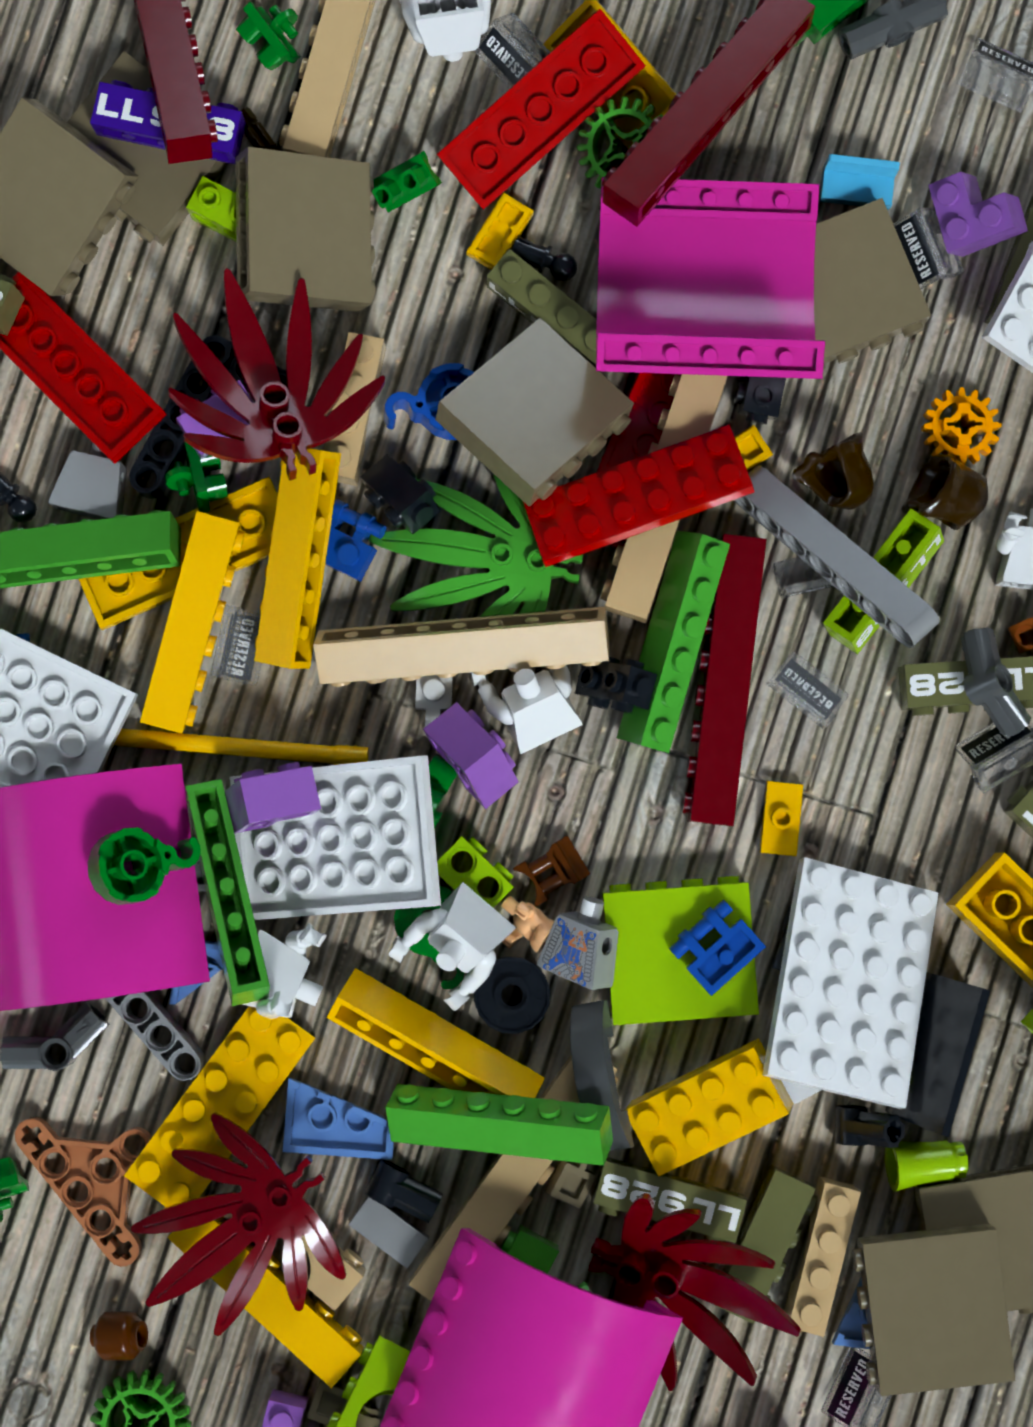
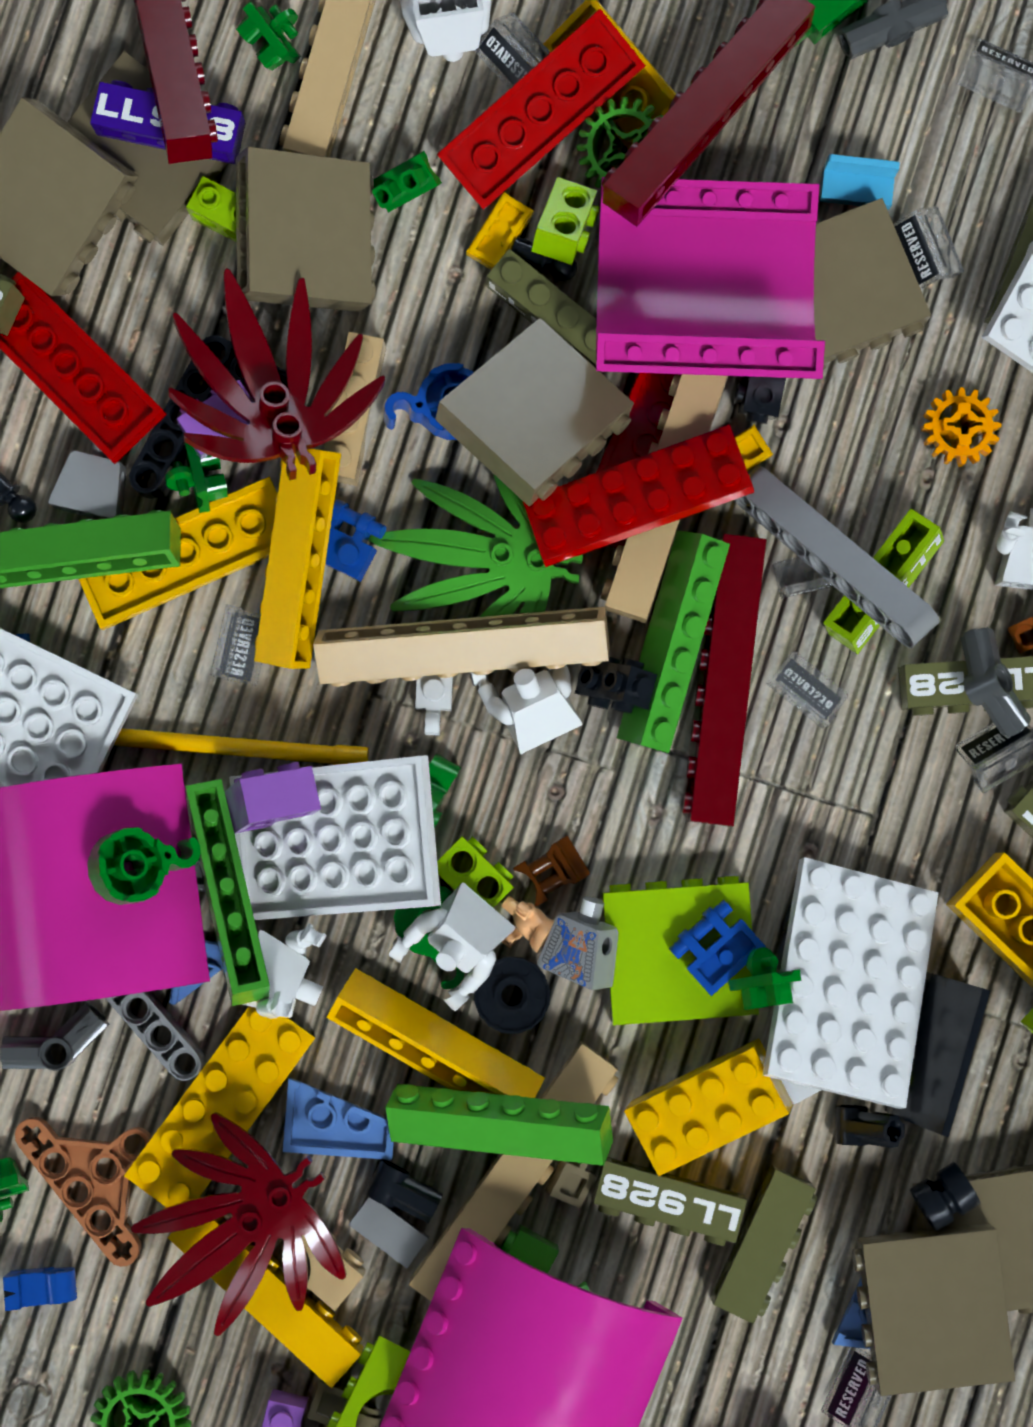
(39, 1287): none -> blue leg
(119, 1335): reddish brown head -> none
(191, 621): yellow brick -> none
(256, 132): dark brown axle -> none
(400, 494): black brick -> none
(473, 753): medium lavender brick -> none
(565, 220): none -> lime brick
(593, 1066): dark grey slope -> none
(653, 1269): dark red plant -> none
(765, 985): none -> green hips
(781, 818): yellow plate -> none
(819, 1273): tan arch -> none
(838, 474): dark brown piece -> none
(924, 1163): lime plant -> none
(945, 1196): none -> black wheel
(948, 492): dark brown piece -> none
(970, 221): medium lavender brick -> none

